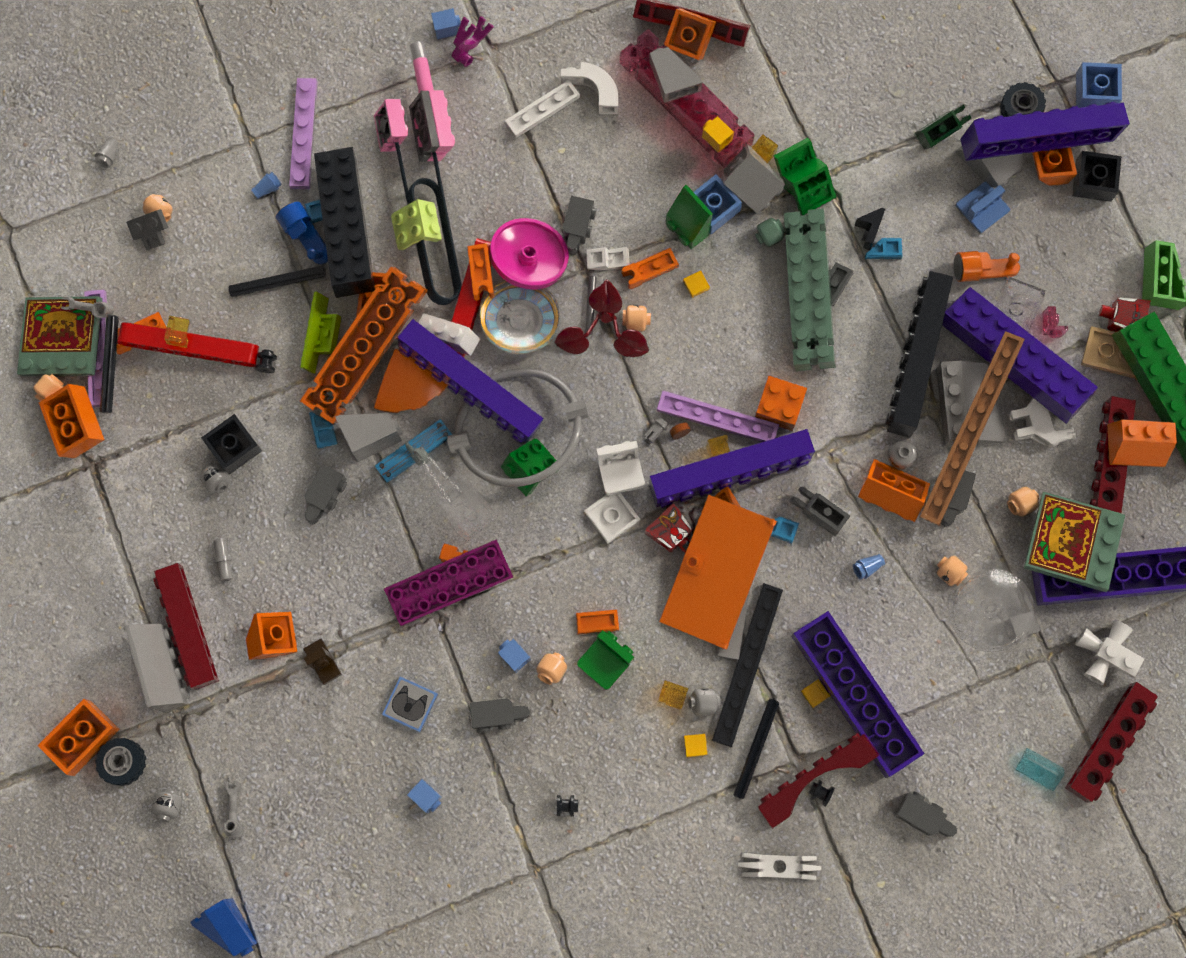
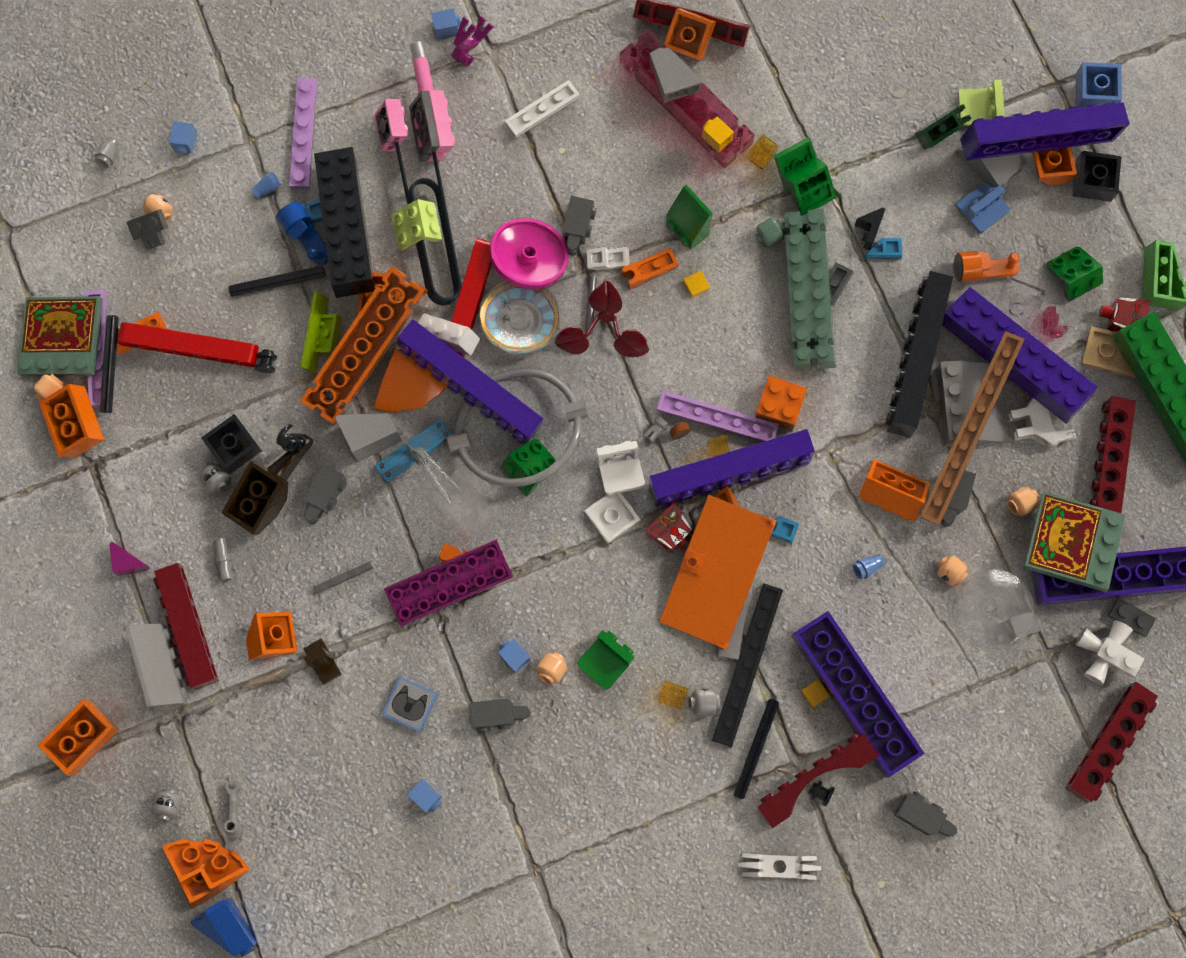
(98, 309): light grey brick -> none
(108, 759): black wheel -> none
(124, 562): none -> magenta slope
(177, 331): clear yellow panel -> none
(183, 137): none -> medium blue brick
(203, 868): none -> orange brick
(265, 488): none -> dark brown slope
(323, 431): dark azure tile -> none
(343, 577): none -> flat silver bar
(480, 270): orange plate -> none
(567, 805): black wheel -> none
(596, 79): white arch -> none
(597, 621): orange tile -> none
(636, 318): light nougat head -> none
(695, 745): yellow tile -> none
(719, 201): medium blue brick -> none
(752, 179): light grey slope -> none
(822, 511): dark grey hinge -> none
(902, 455): light grey head -> none
(982, 102): none -> yellowish green bracket
(1022, 94): wheel -> none
(1040, 769): clear light blue slope -> none
(1077, 271): none -> green bracket
(1132, 616): none -> dark grey plate
(1141, 442): orange slope -> none

